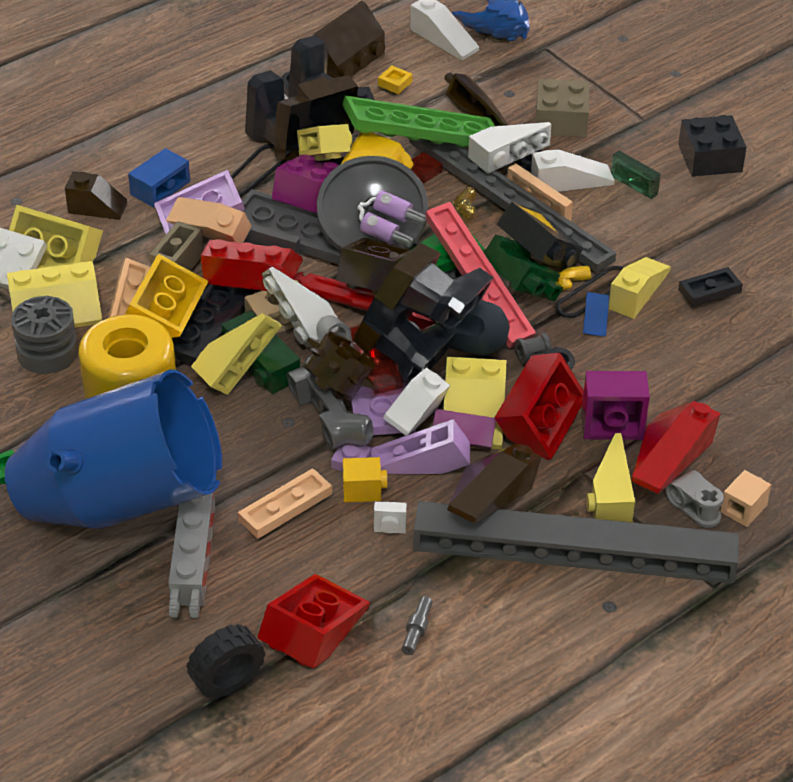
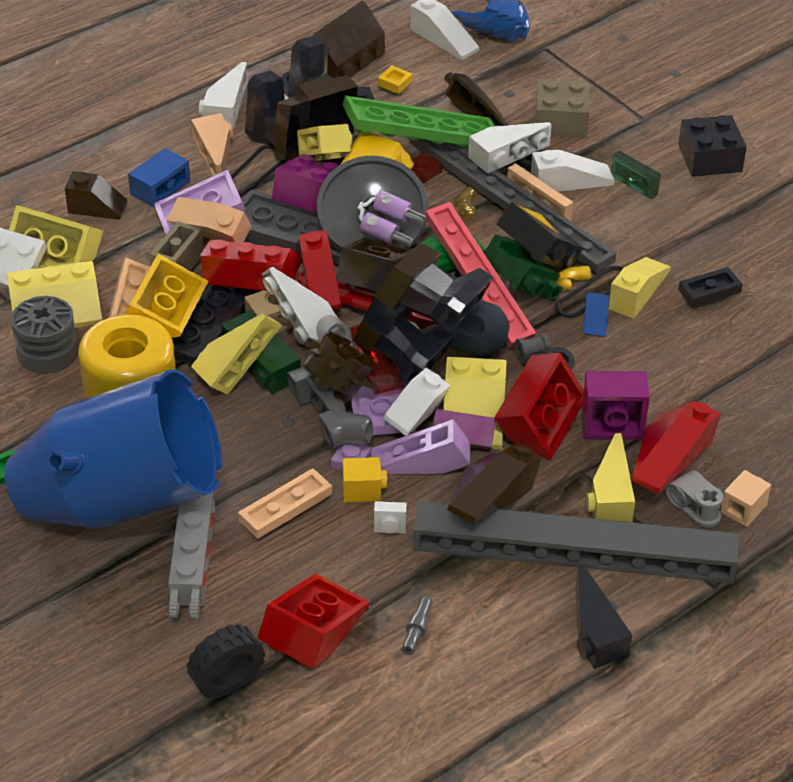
(212, 139): none -> light nougat slope
(226, 95): none -> white slope
(320, 267): none -> red slope
(600, 629): none -> black slope

